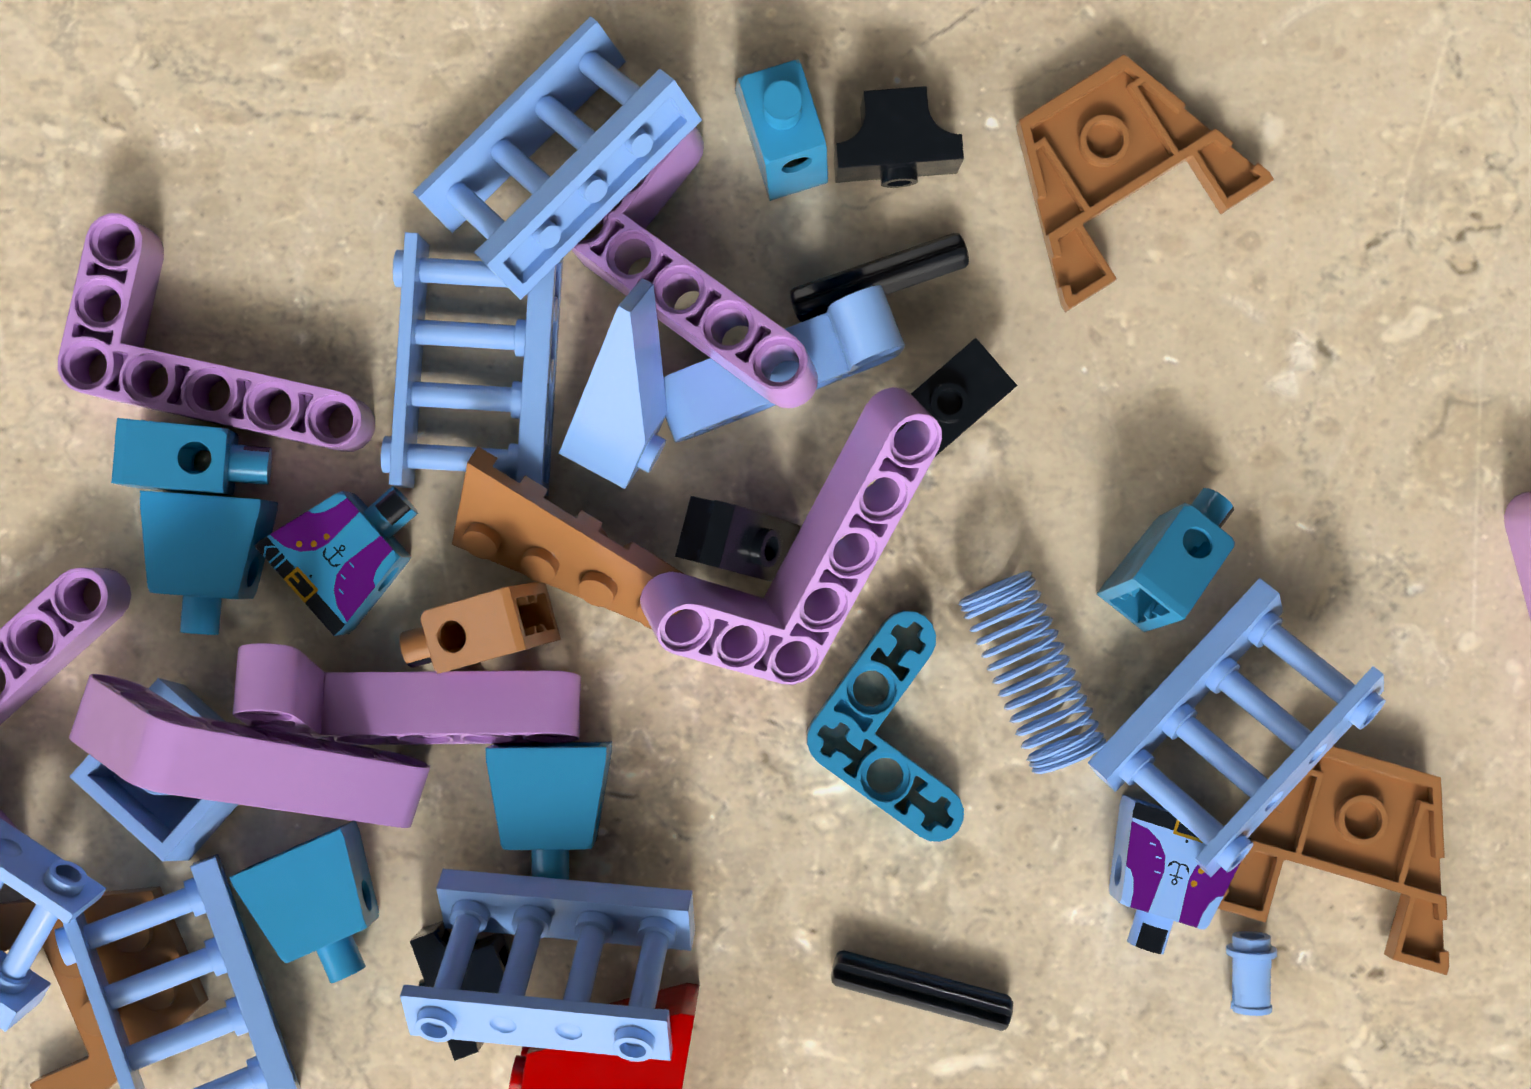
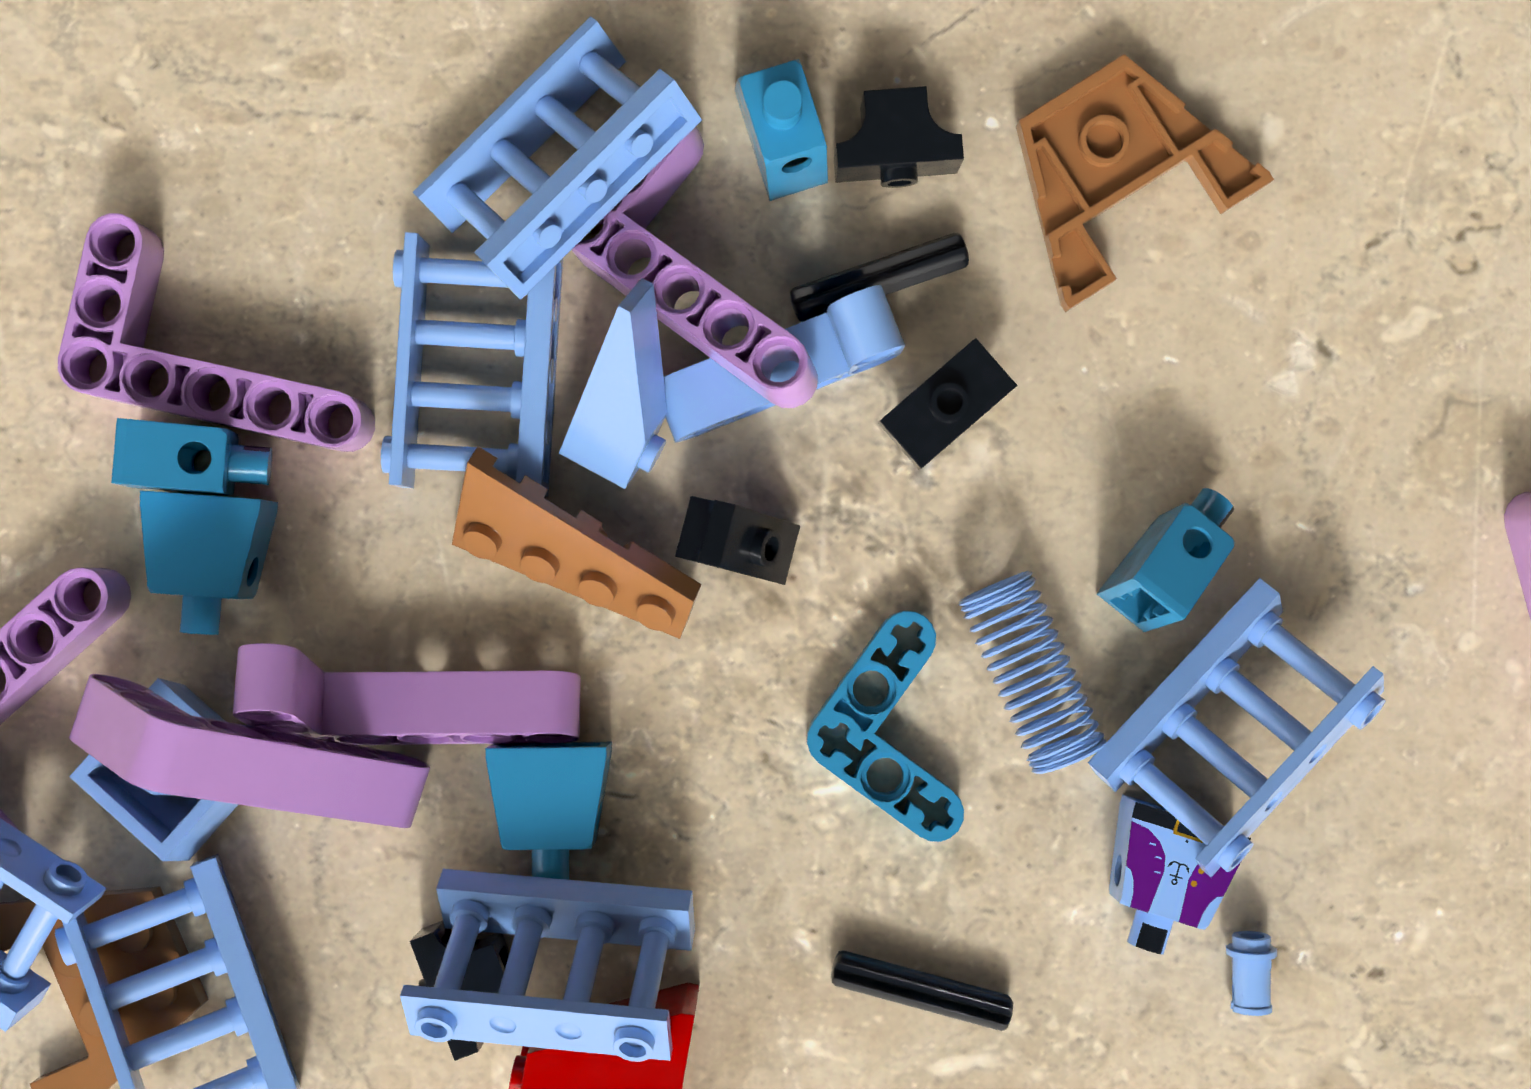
(314, 899): dark azure torso -> none
(342, 555): torso -> none
(481, 628): medium nougat torso -> none
(821, 575): lavender beam -> none
(1365, 825): medium nougat wing -> none

